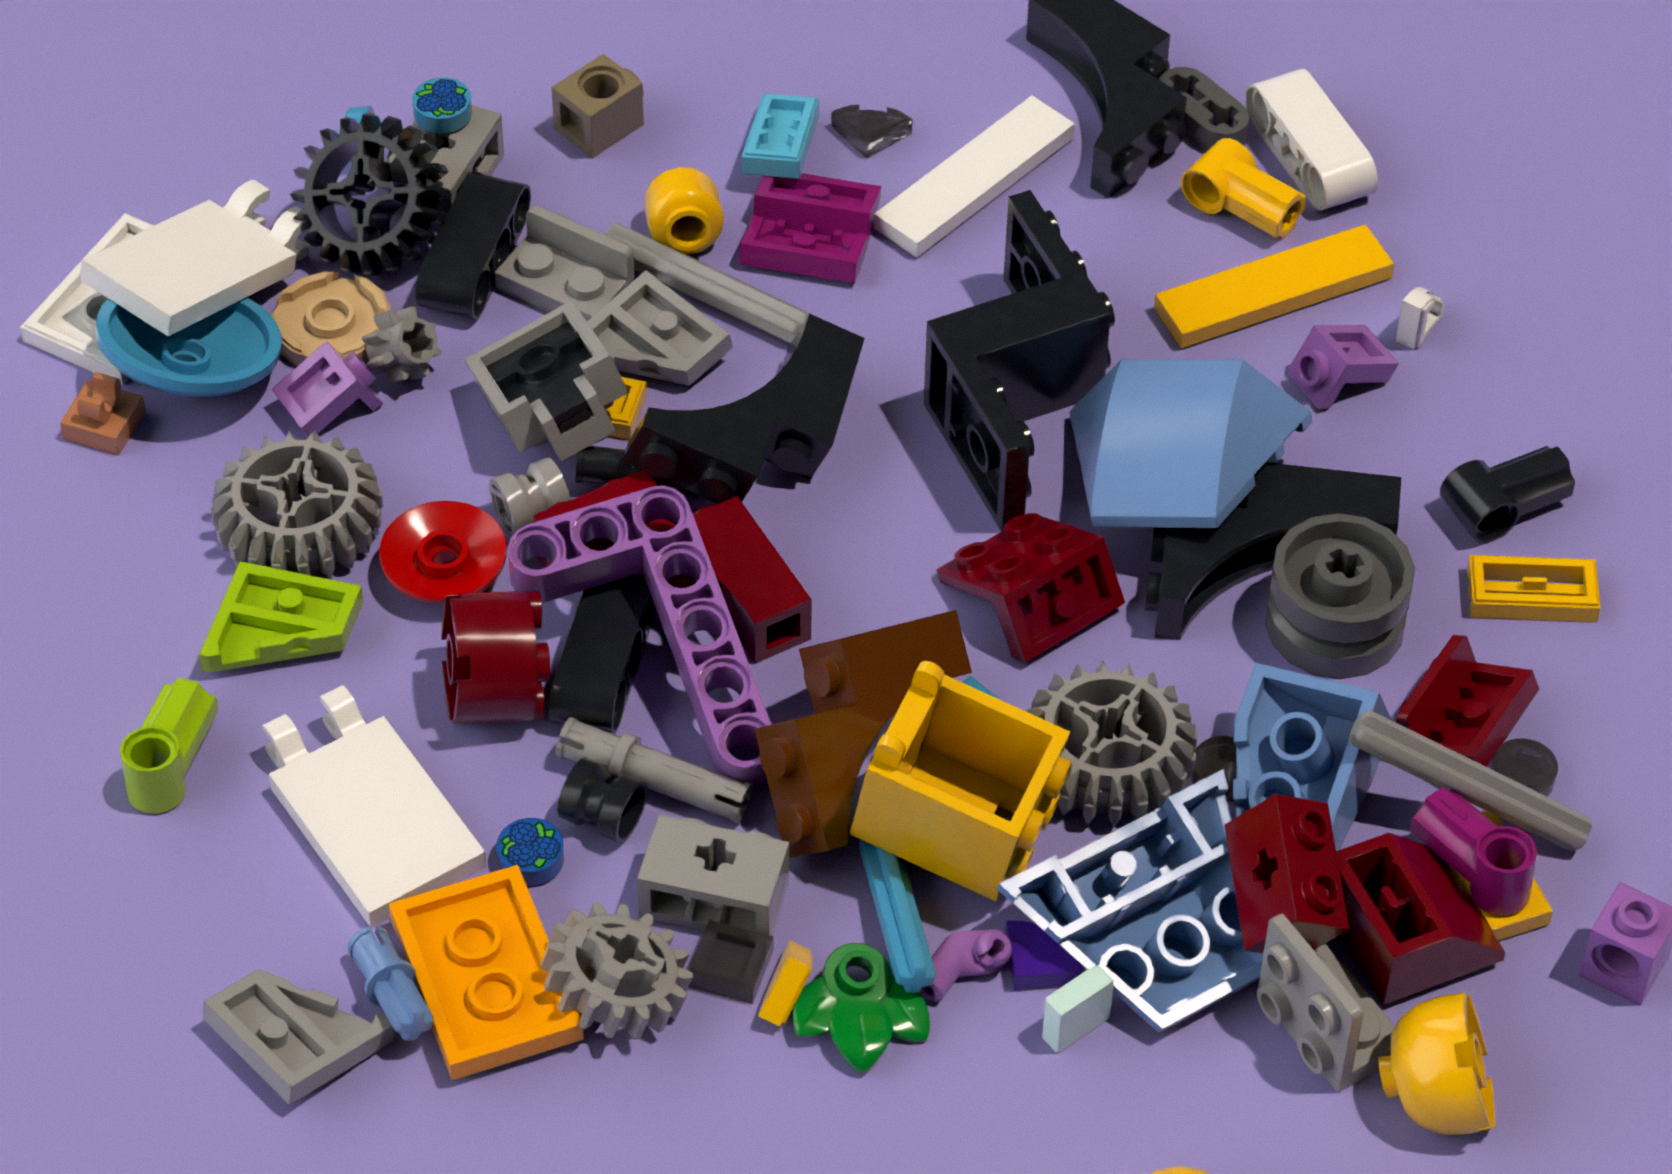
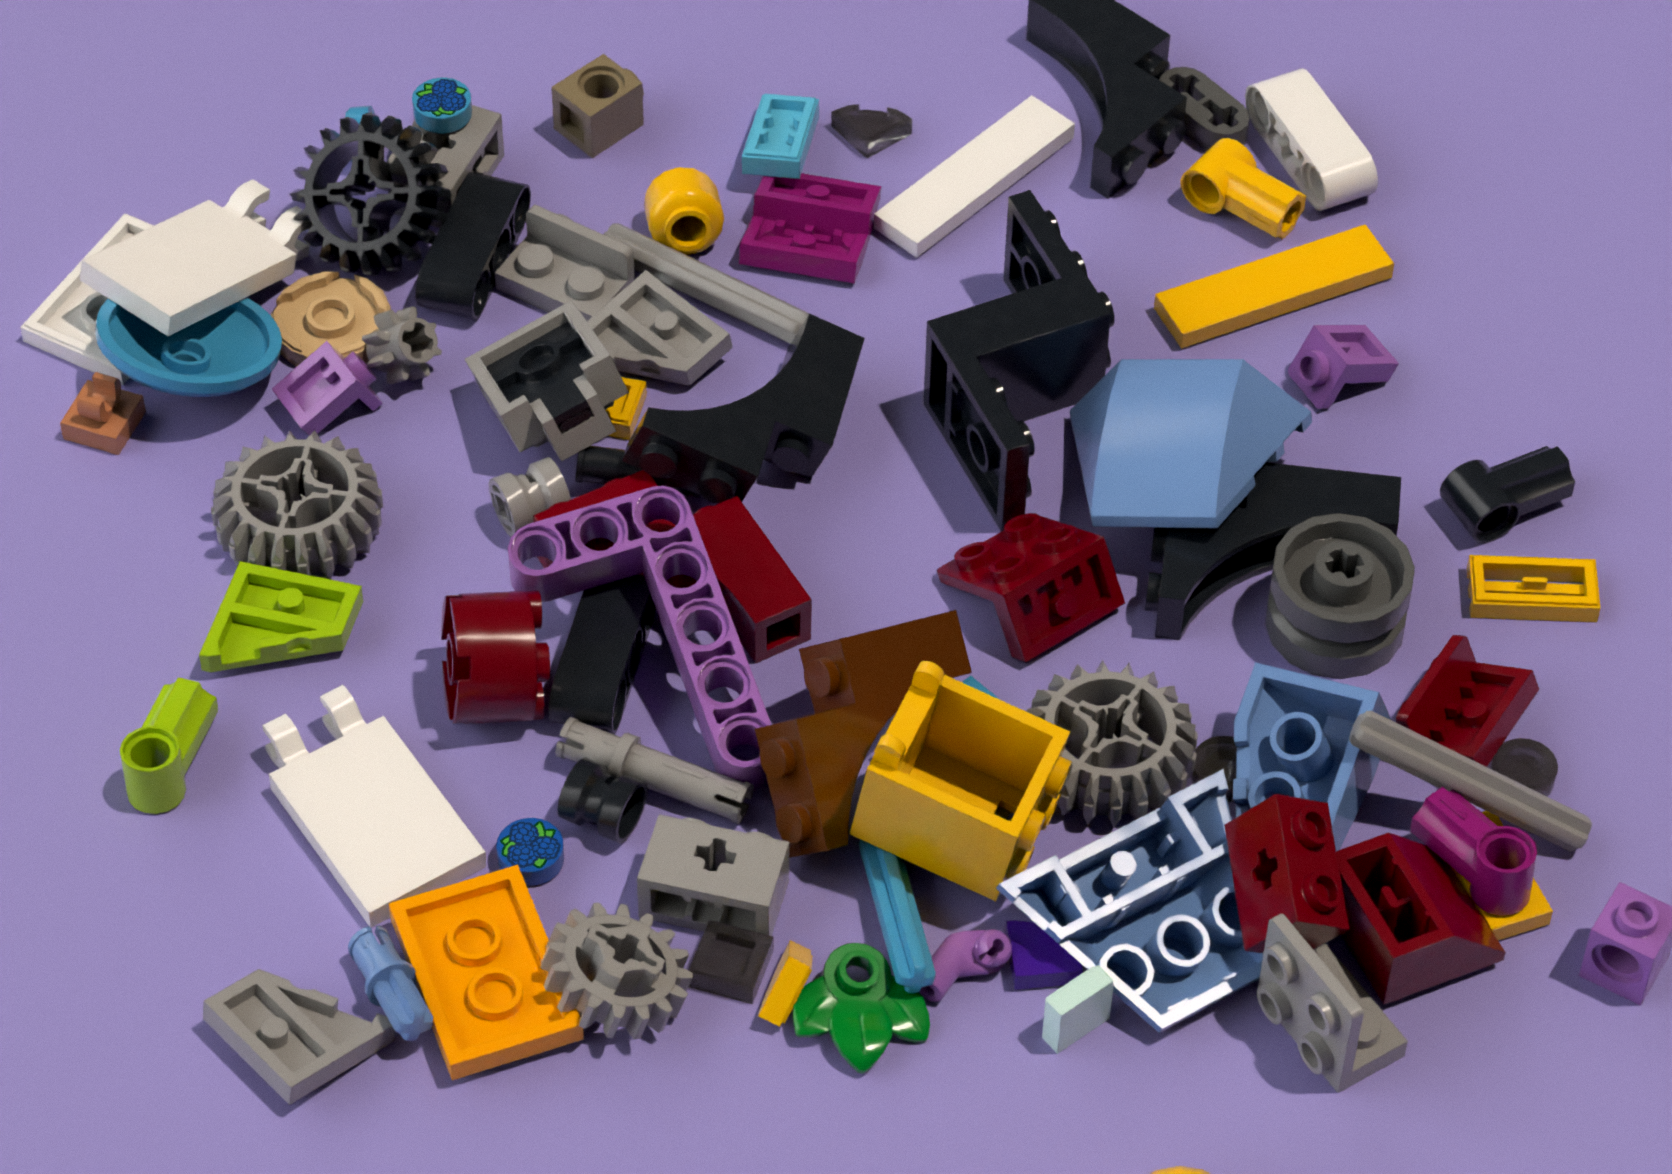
(442, 551): red dish -> none
(1418, 317): white tile -> none
(1441, 1067): yellow cylinder -> none

